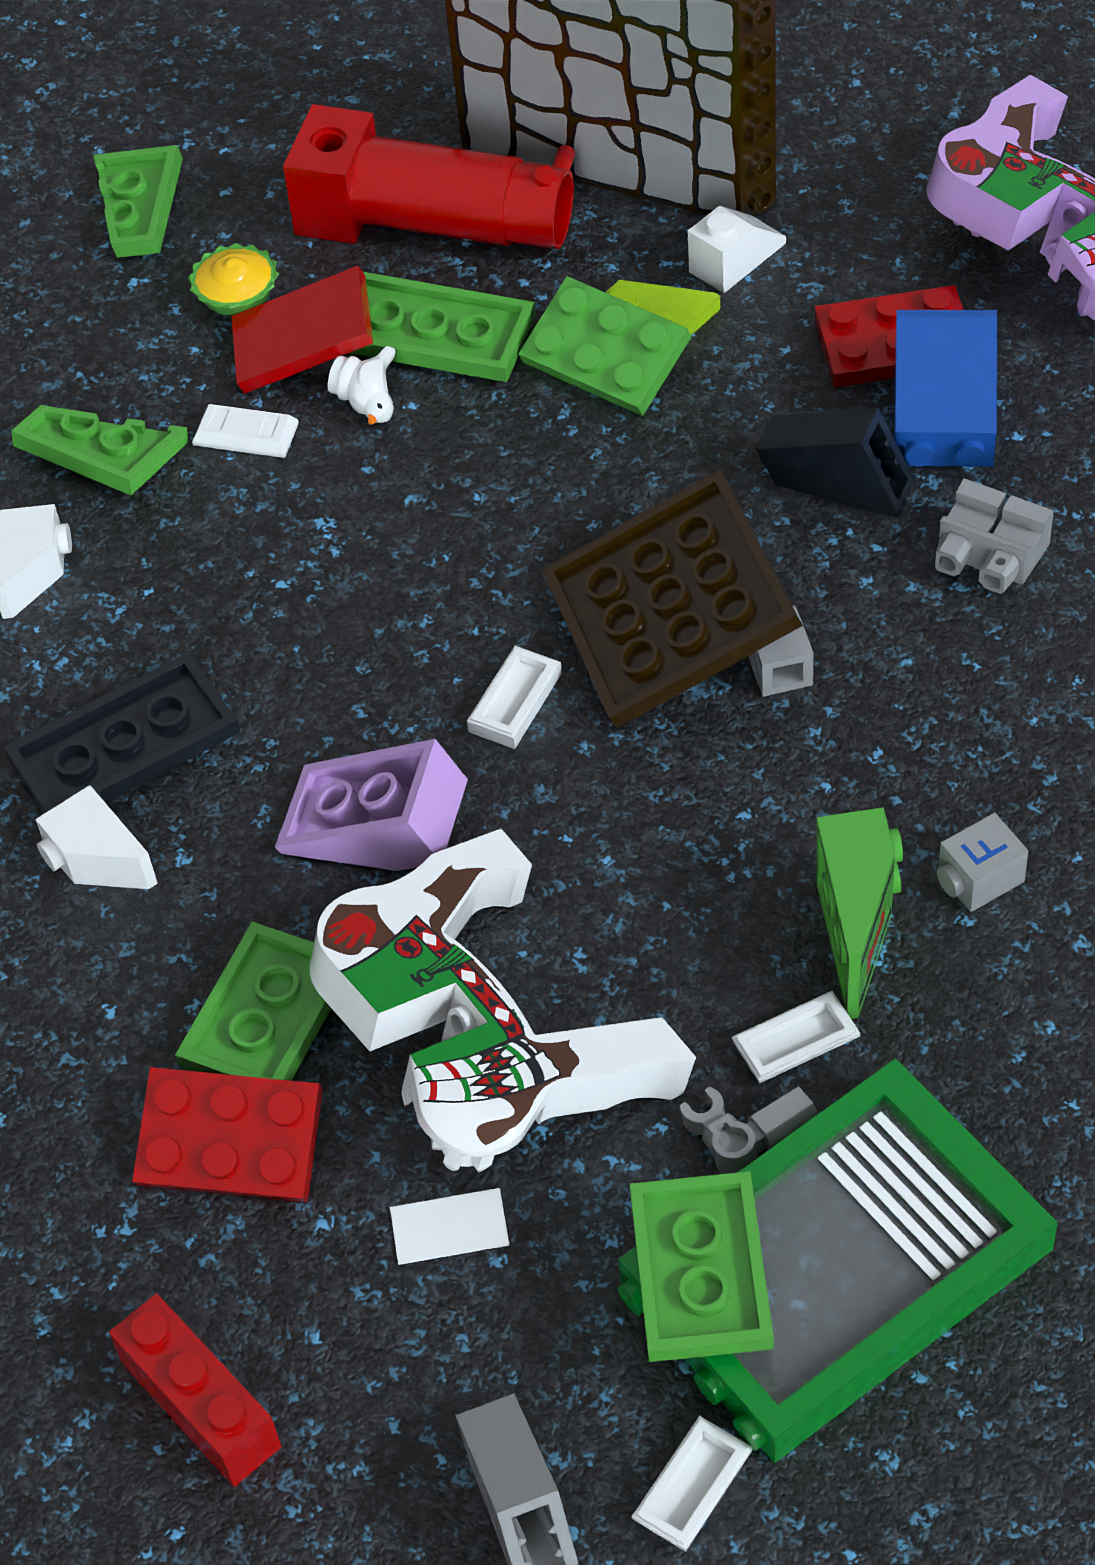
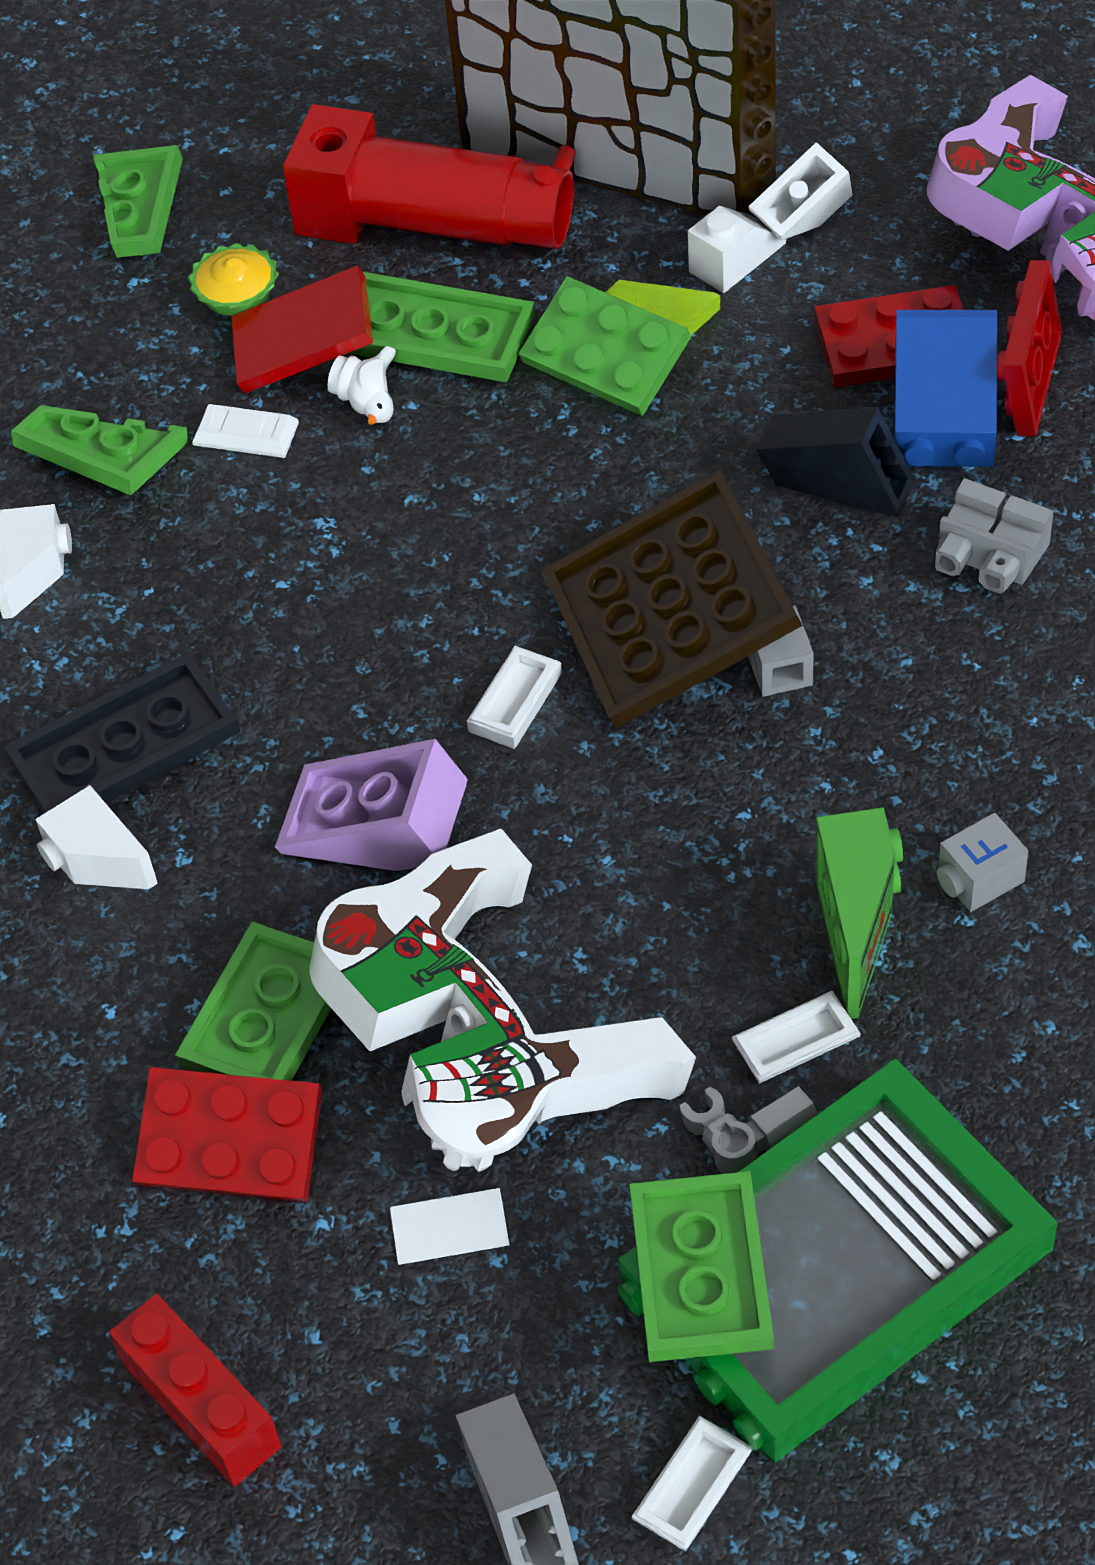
(804, 194): none -> white slope
(1031, 348): none -> red plate

